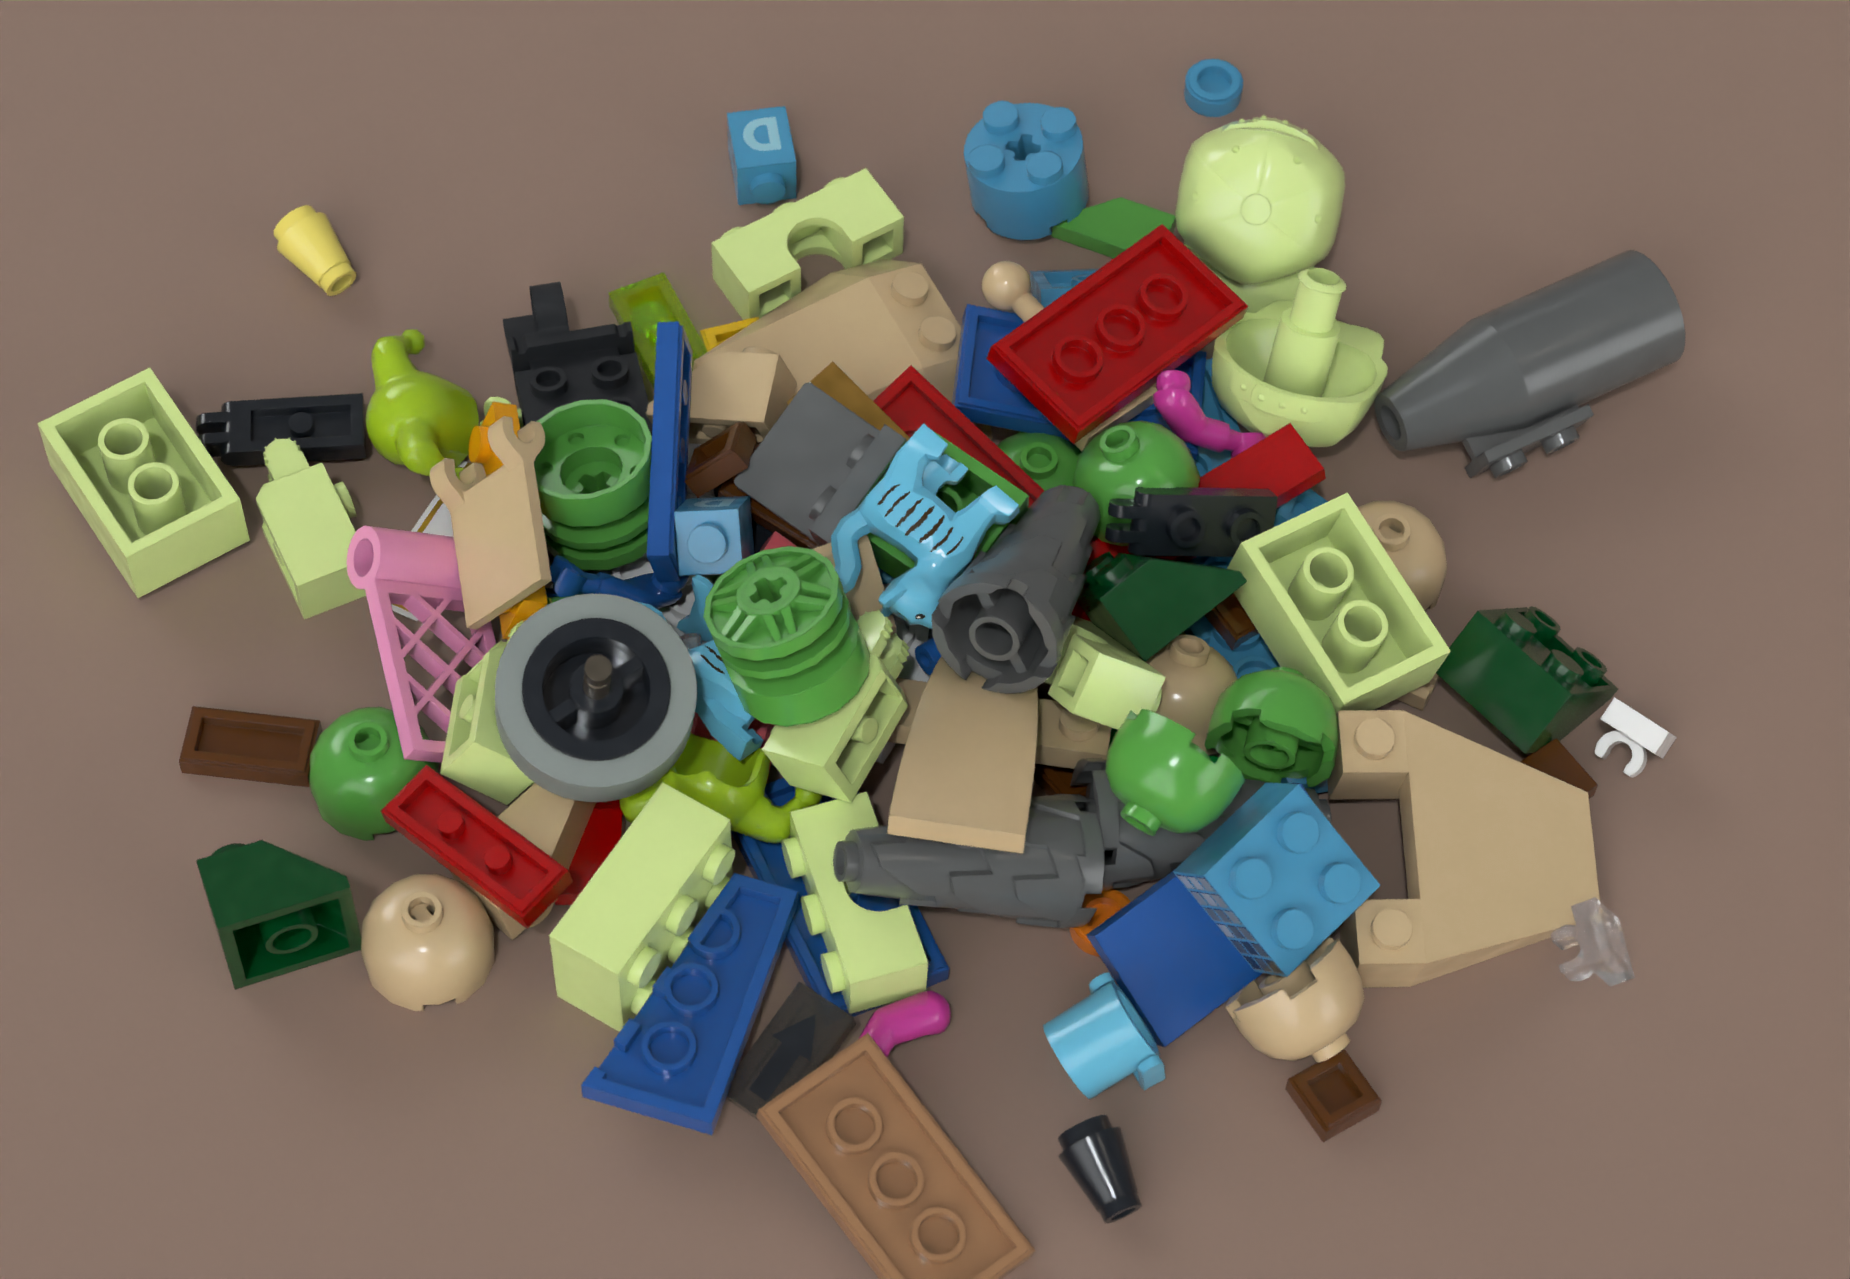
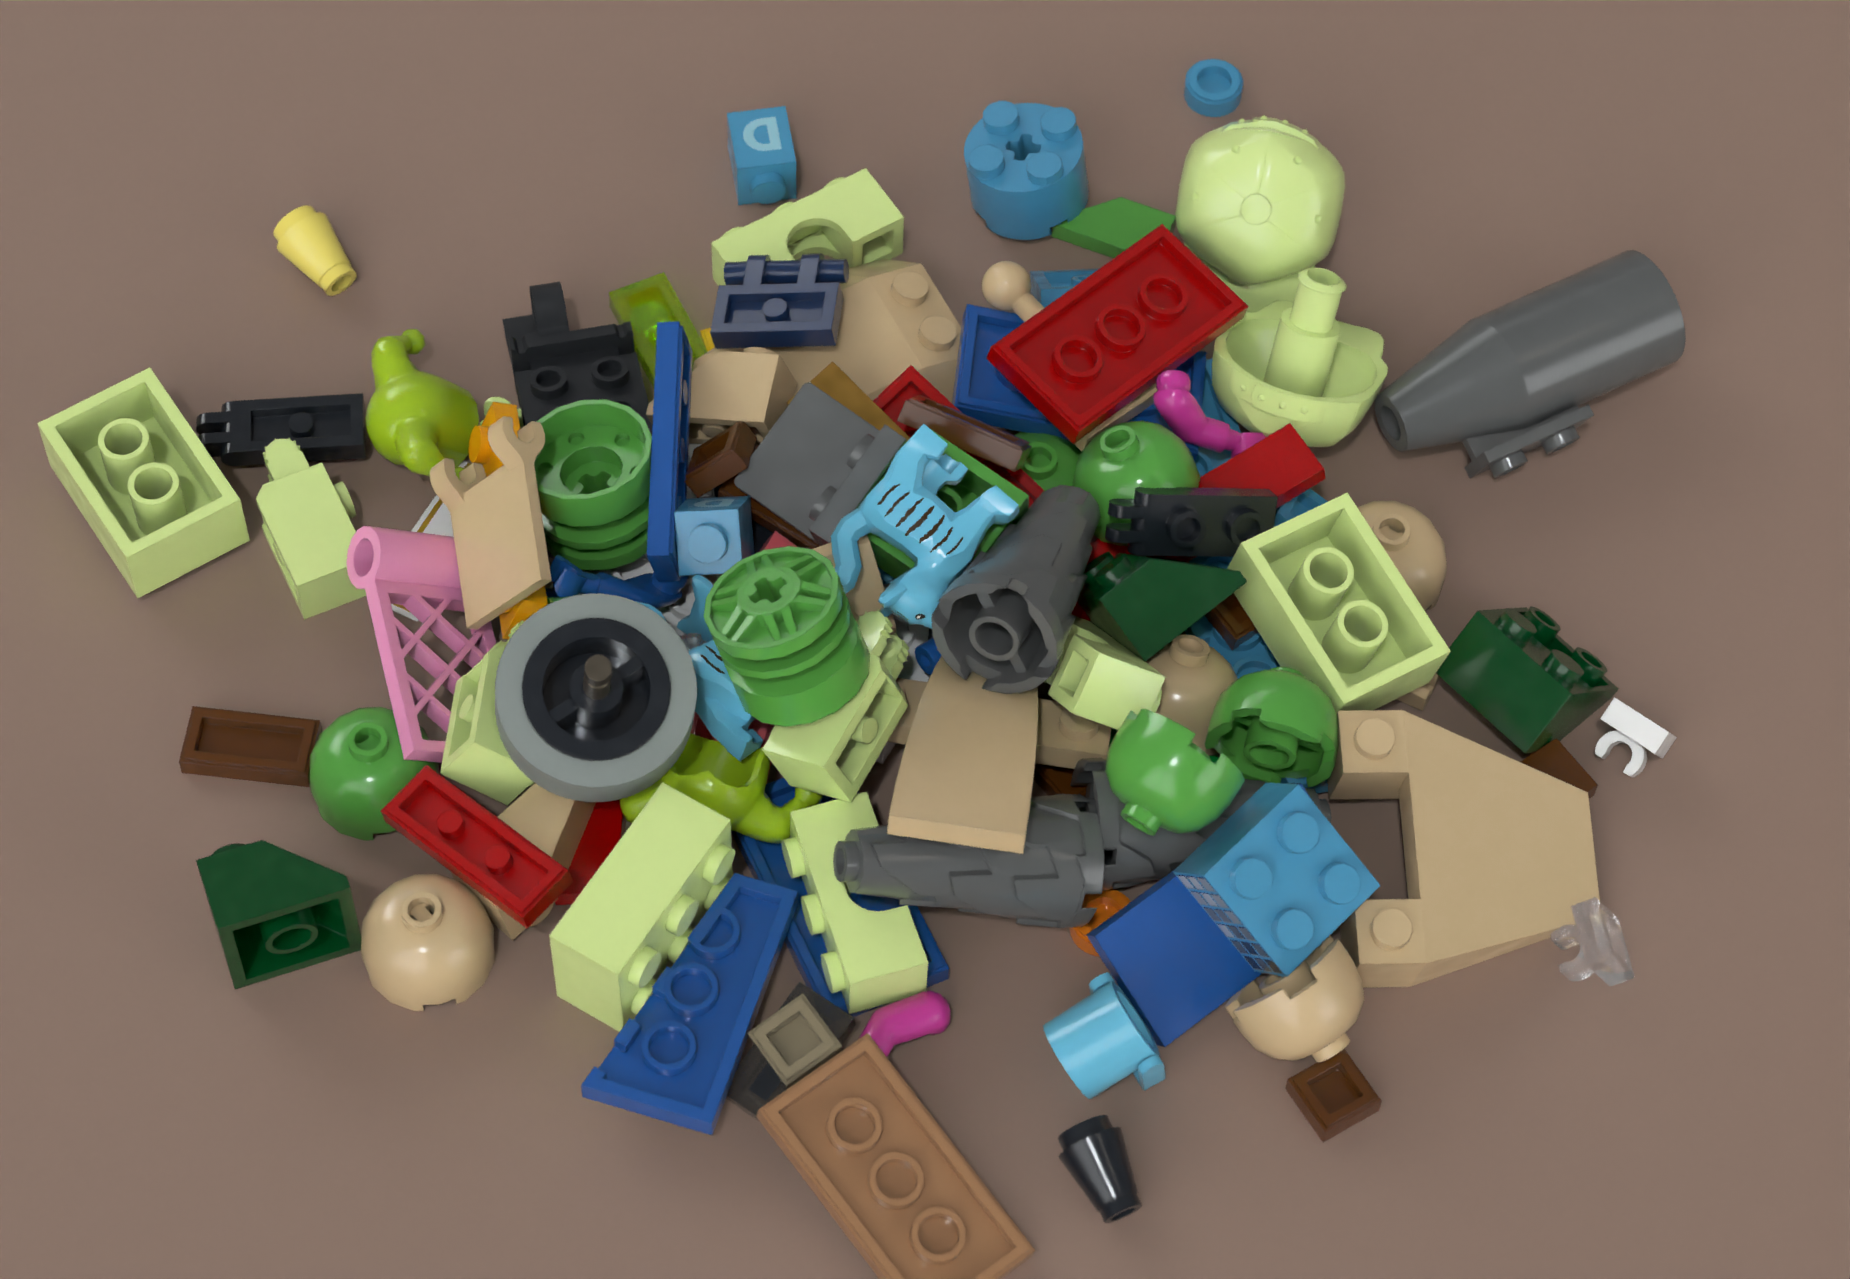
(779, 302): none -> dark blue plate
(795, 1041): none -> dark tan tile
(966, 432): none -> reddish brown tile

